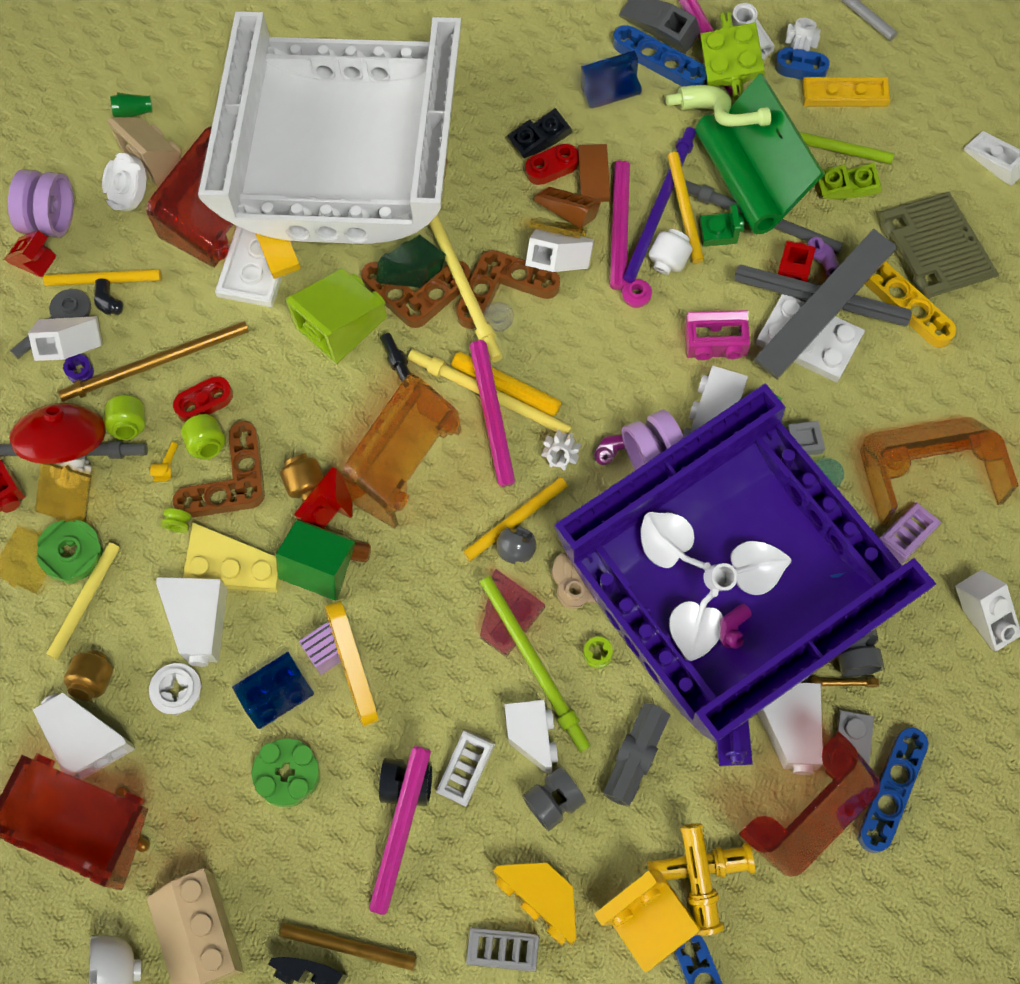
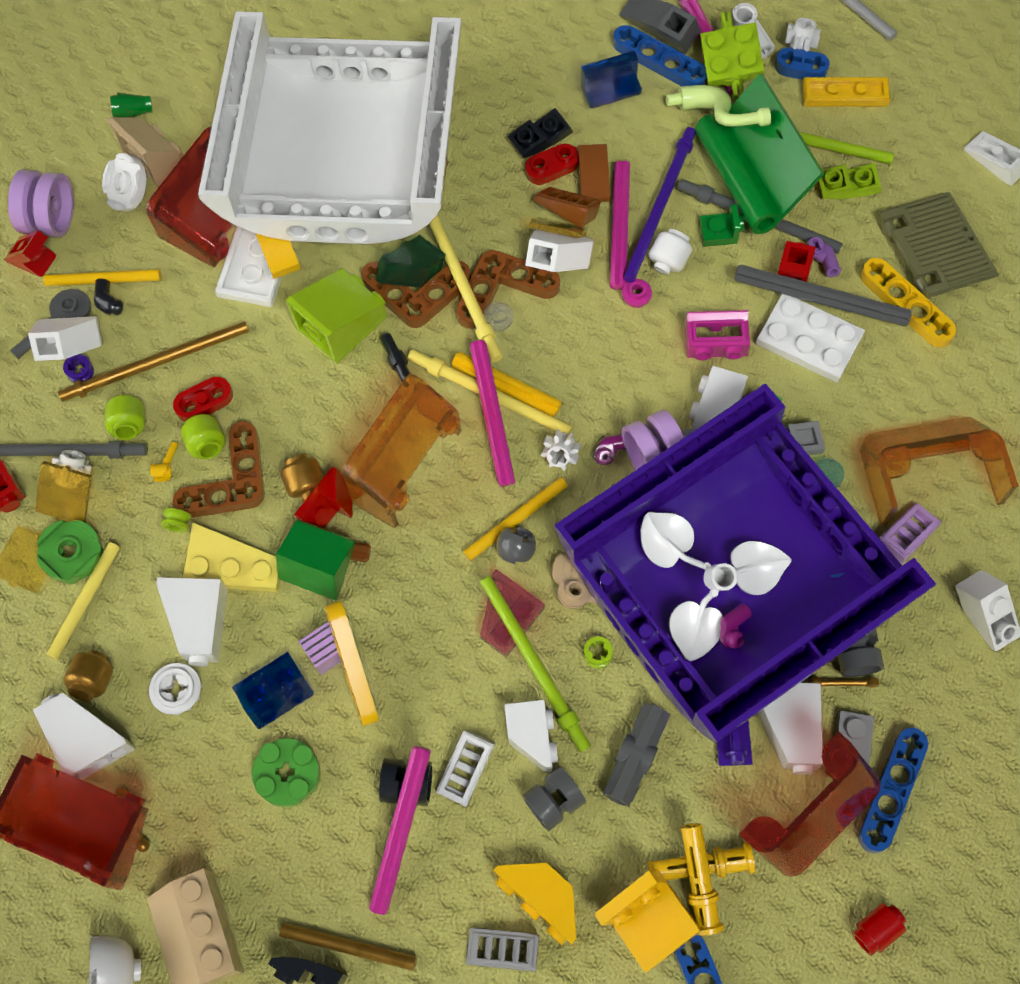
(57, 433): red dish -> none
(685, 206): yellow bar -> none
(825, 304): dark grey tile -> none
(879, 929): none -> red brick

